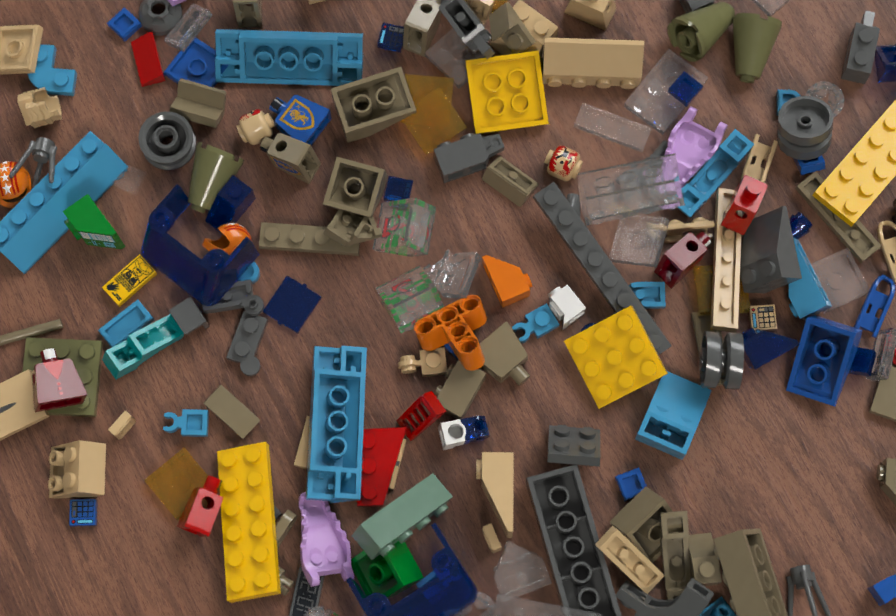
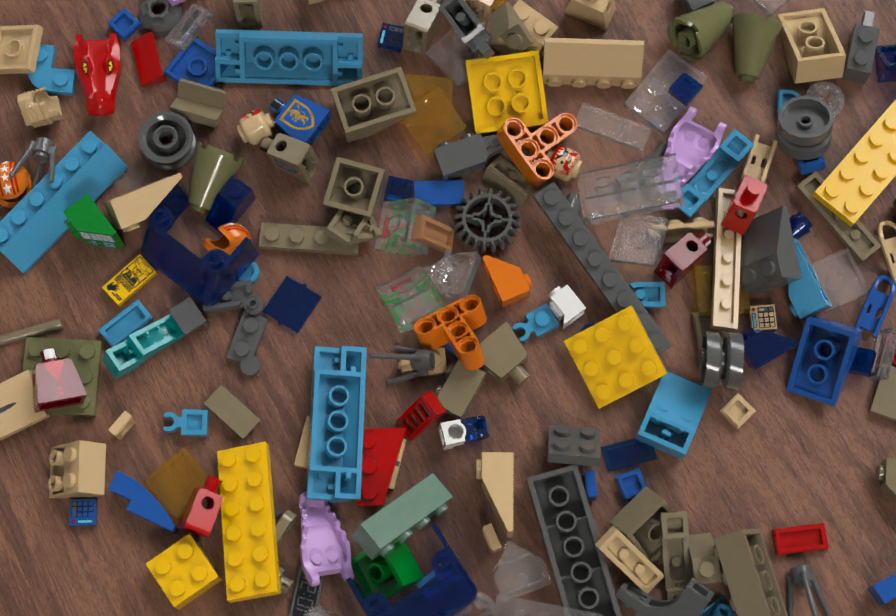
(98, 70): none -> red animal
(137, 205): none -> tan slope
(142, 502): none -> blue slope
(183, 571): none -> yellow brick
(420, 359): none -> dark grey plant
(433, 233): none -> medium nougat tile
(440, 193): none -> blue tile
(496, 221): none -> dark grey gear
(534, 145): none -> orange beam
(590, 485): none -> blue tile
(627, 454): none -> clear blue tile
(737, 411): none -> tan tile
(800, 539): none -> red tile
(811, 46): none -> tan slope

